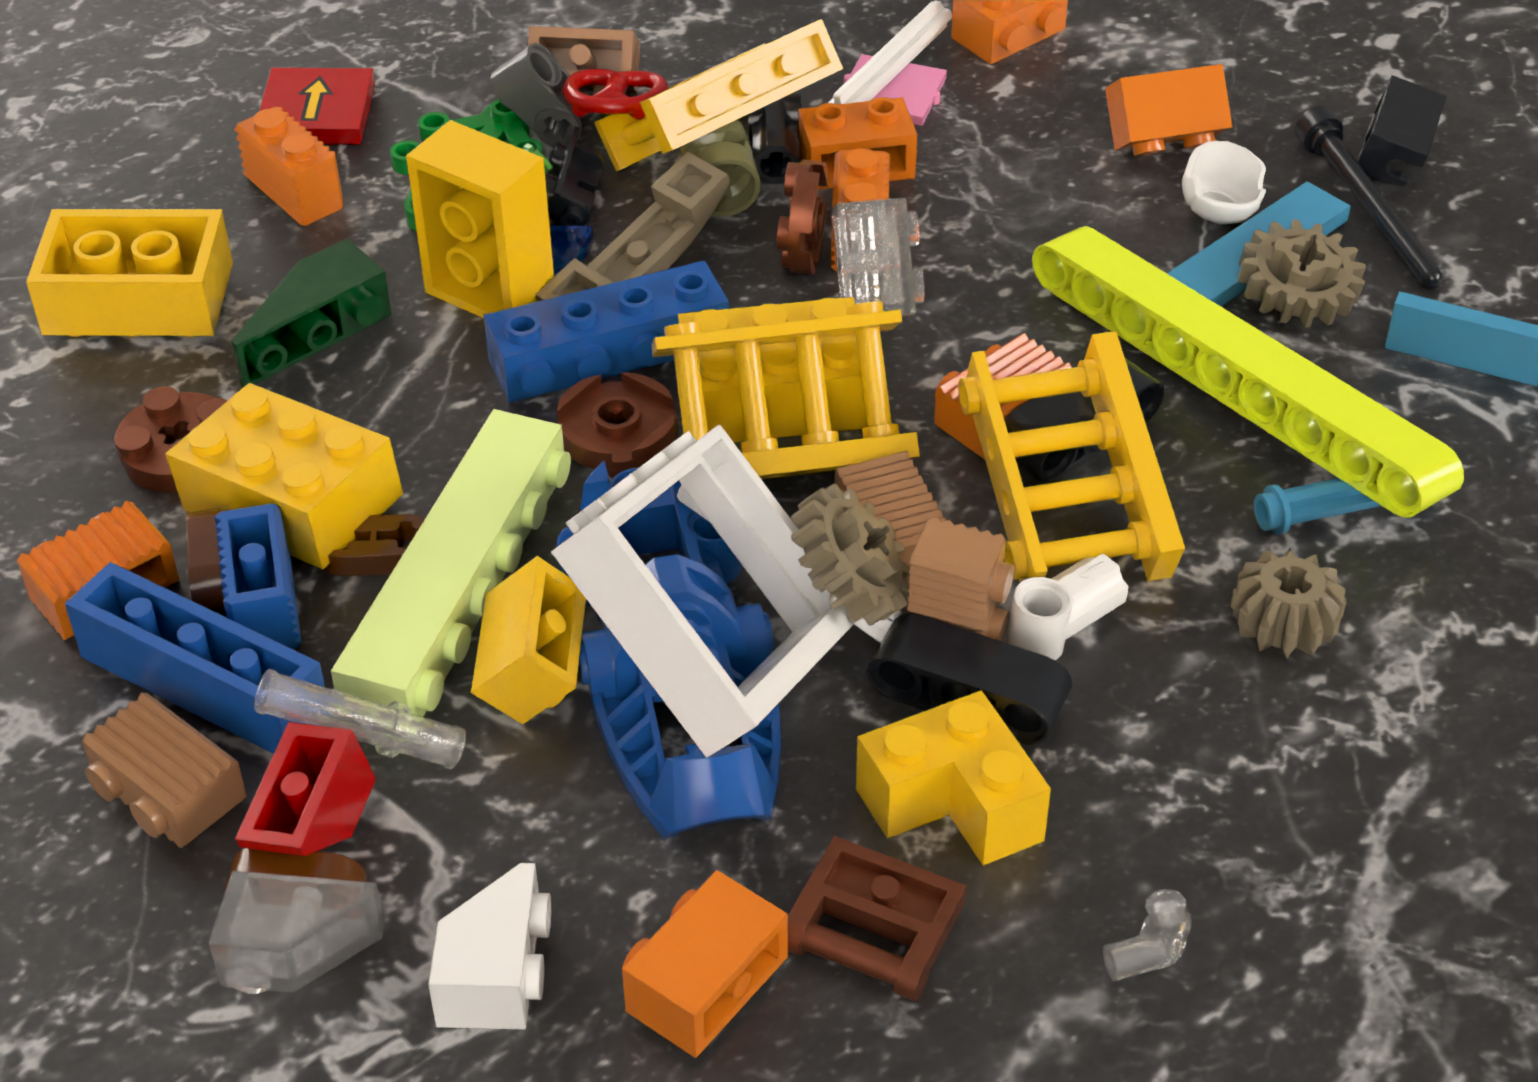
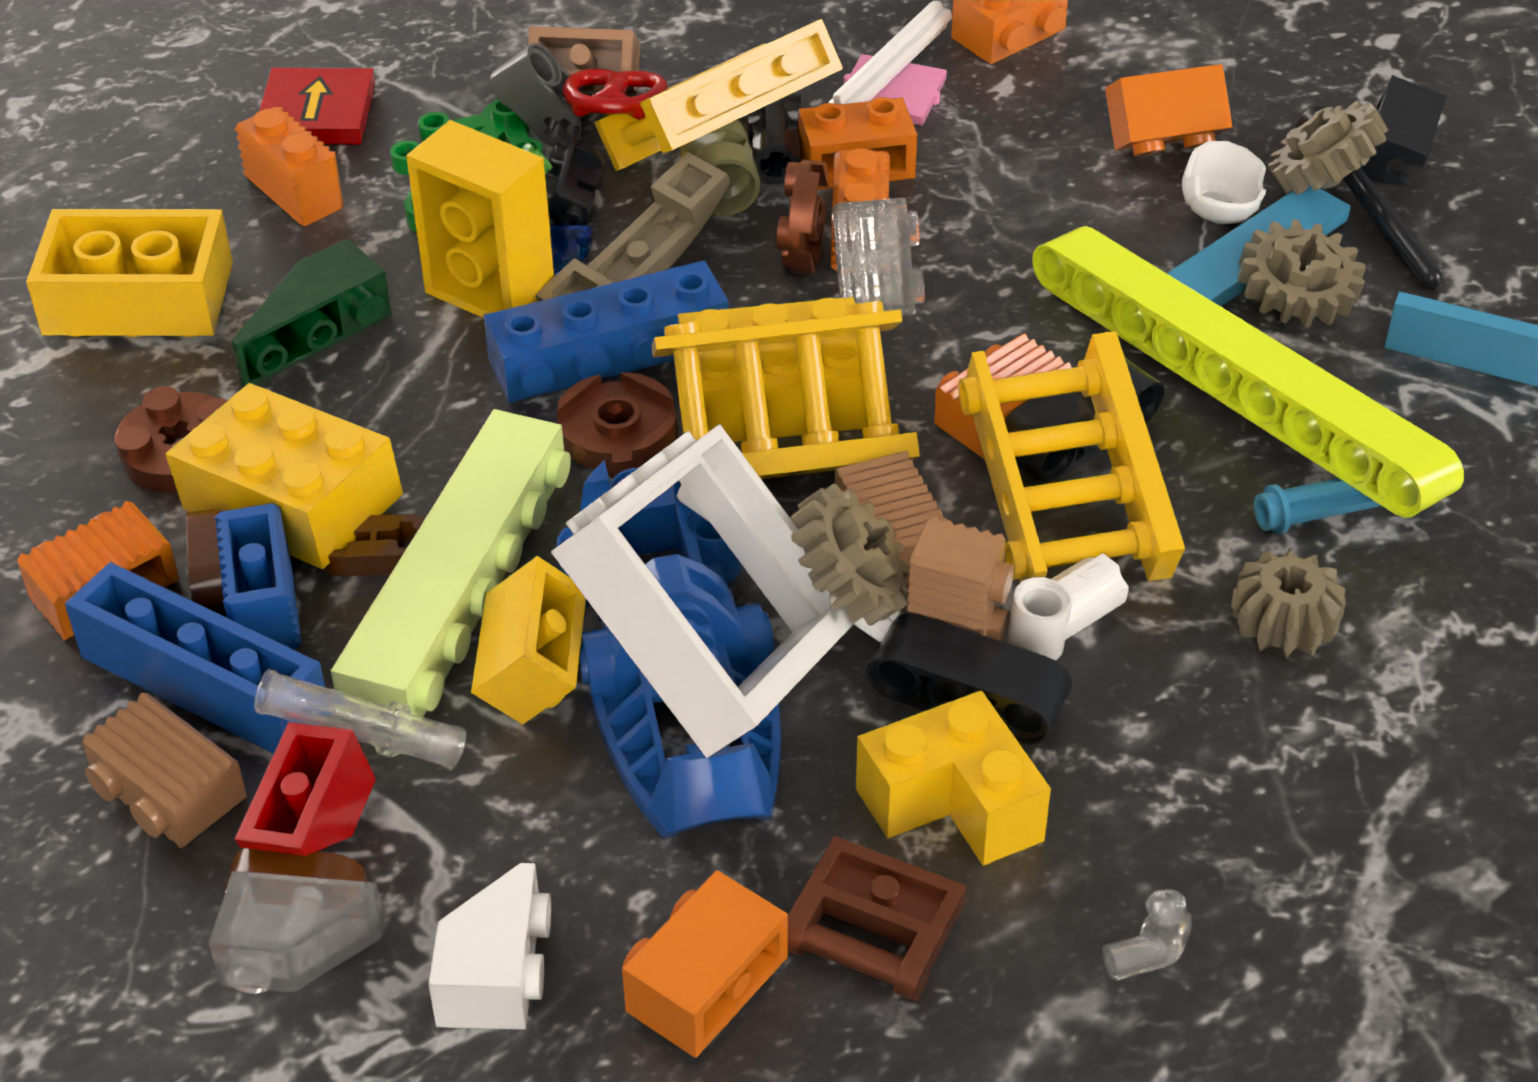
(1328, 147): none -> dark tan gear

